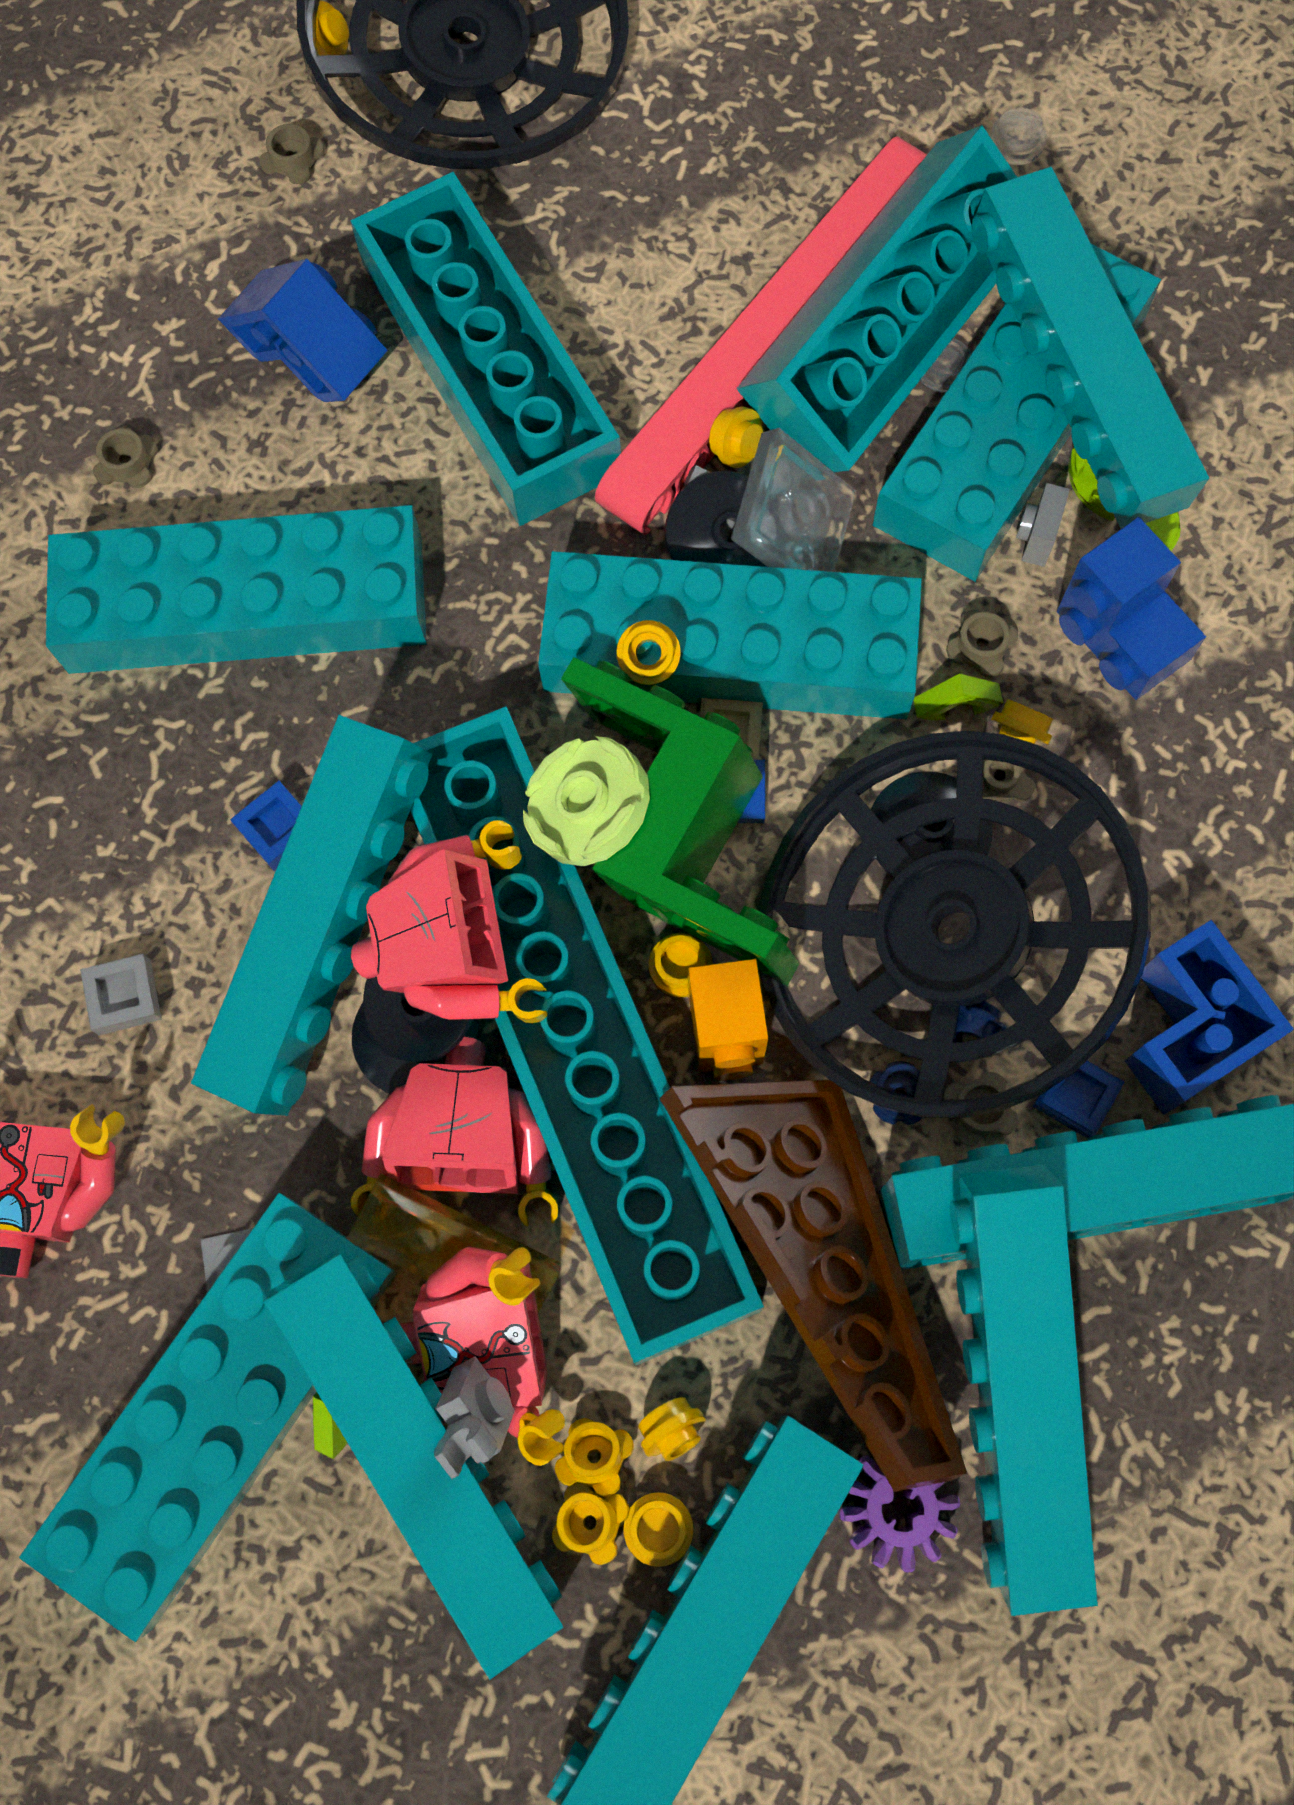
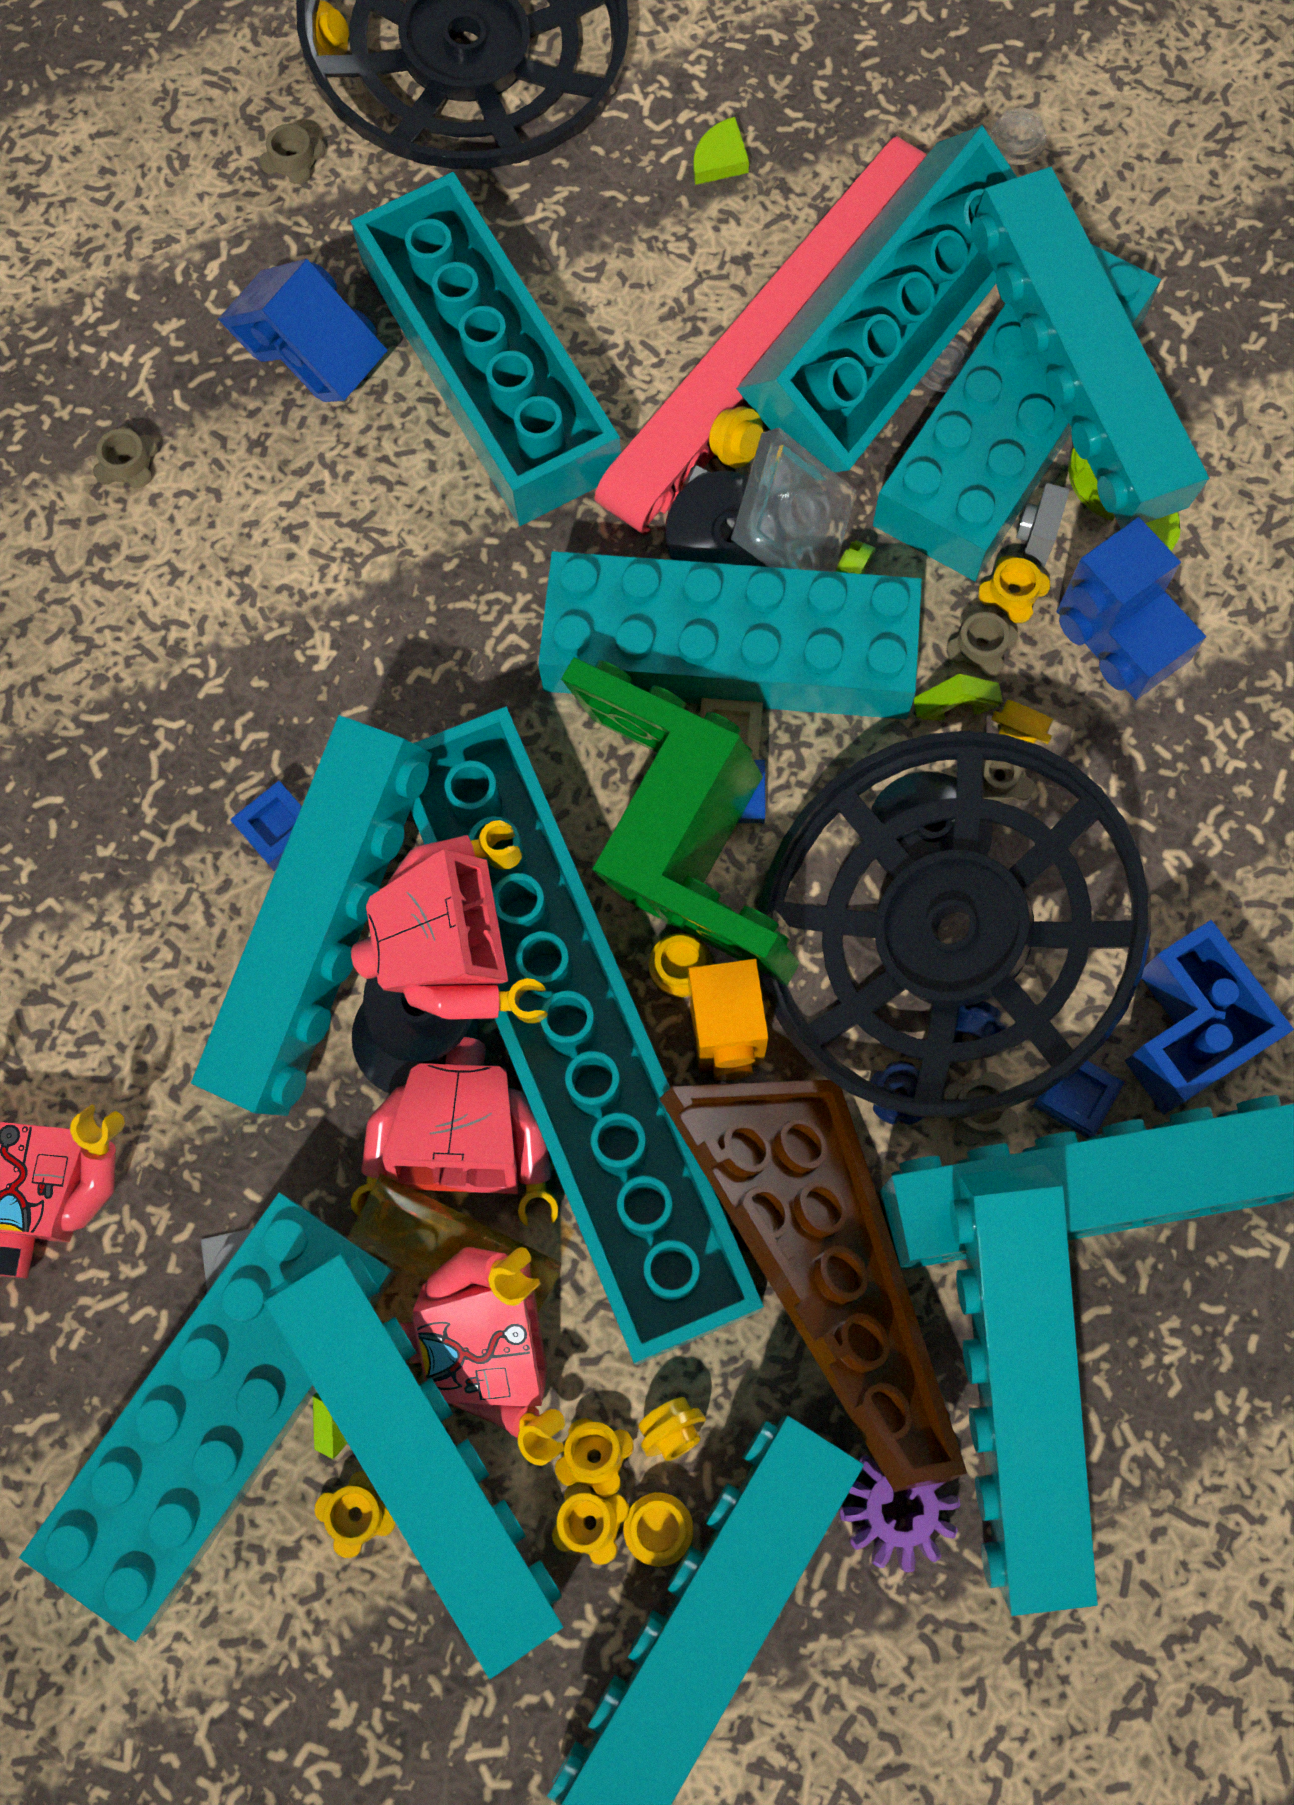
(120, 994): light grey plate -> none
(235, 589): teal brick -> none
(335, 1510): none -> yellow plate
(476, 1416): light grey plate -> none
(586, 801): yellowish green tile -> none
(645, 632): yellow plate -> none
(720, 153): none -> lime tile
(856, 558): none -> lime tile
(1016, 572): none -> yellow plate

